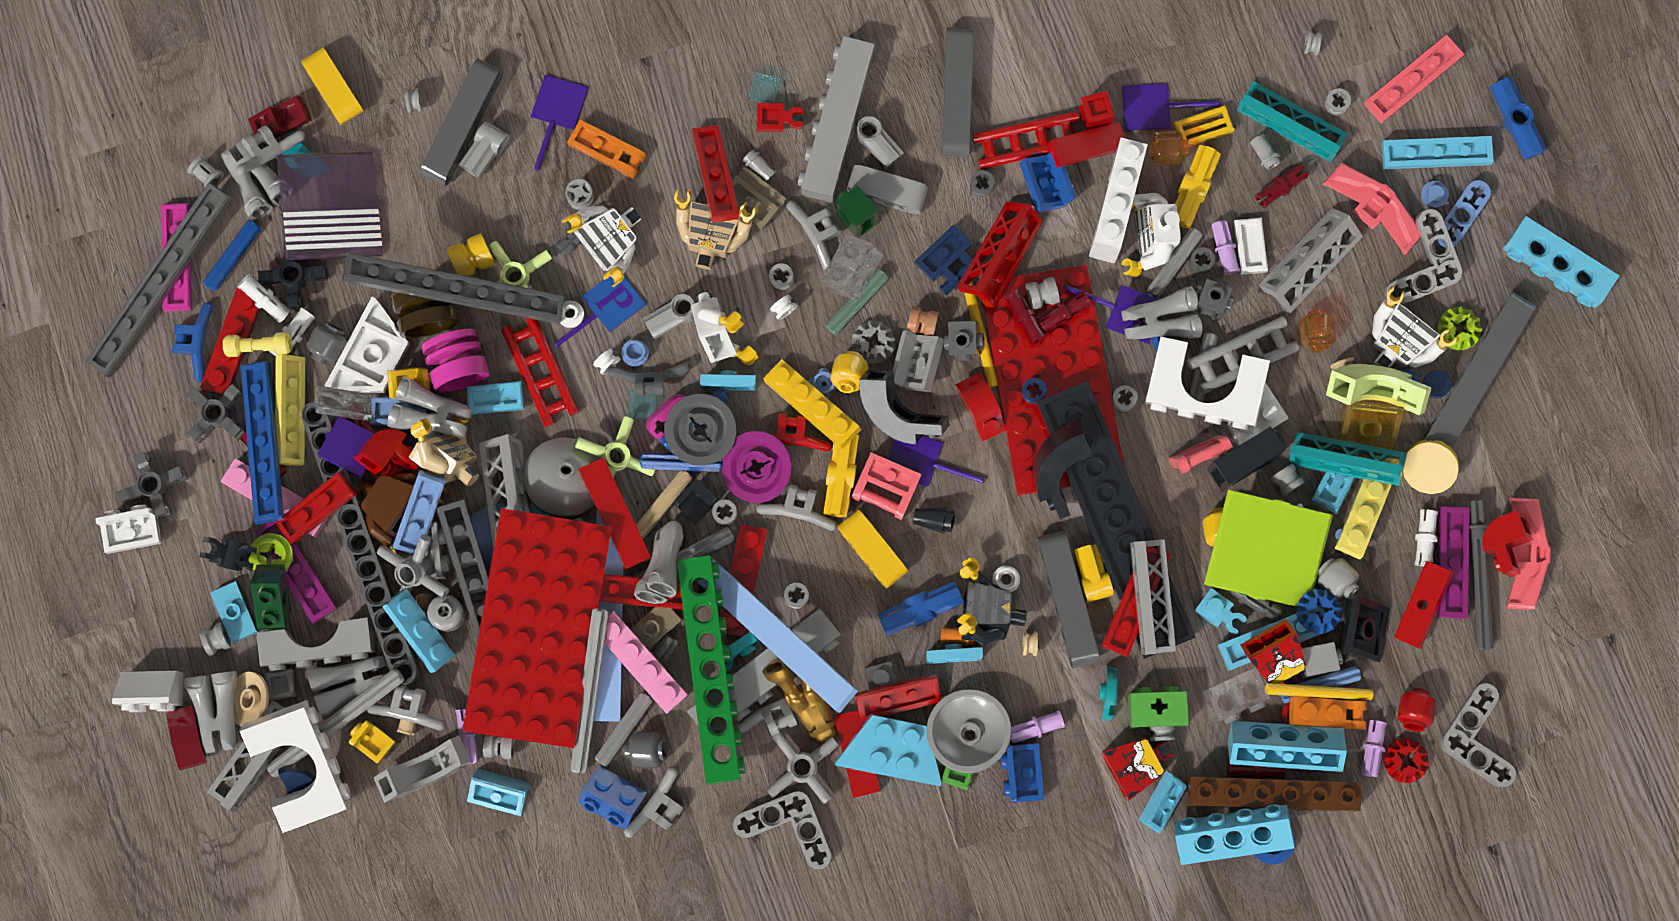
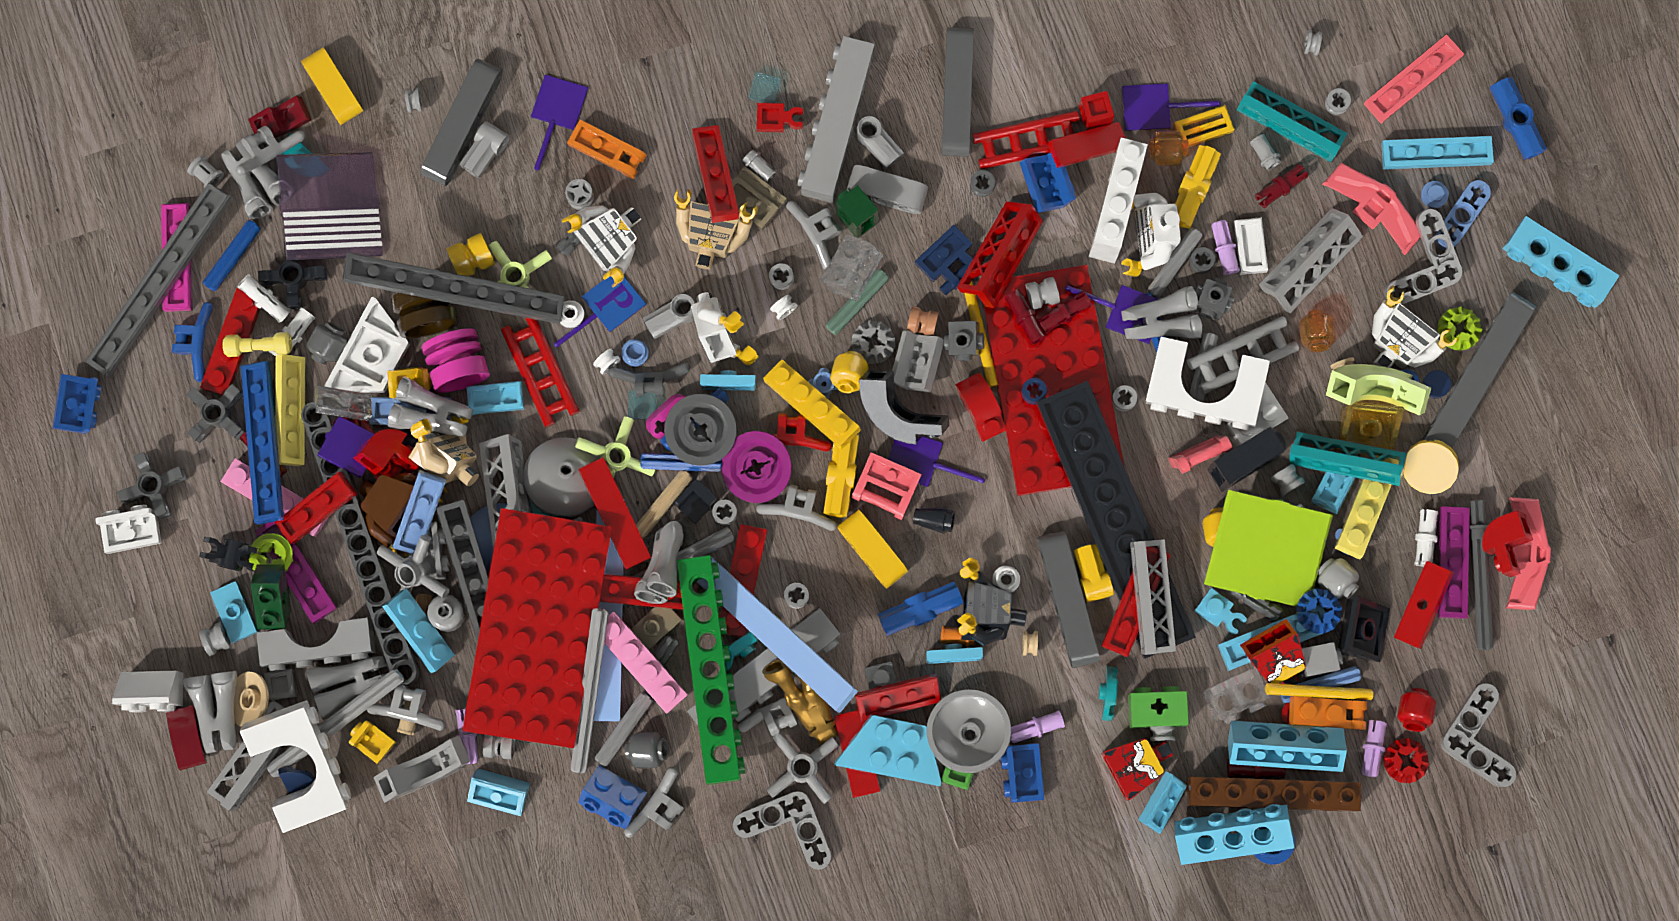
(76, 404): none -> blue bracket
(1052, 459): black arch -> none

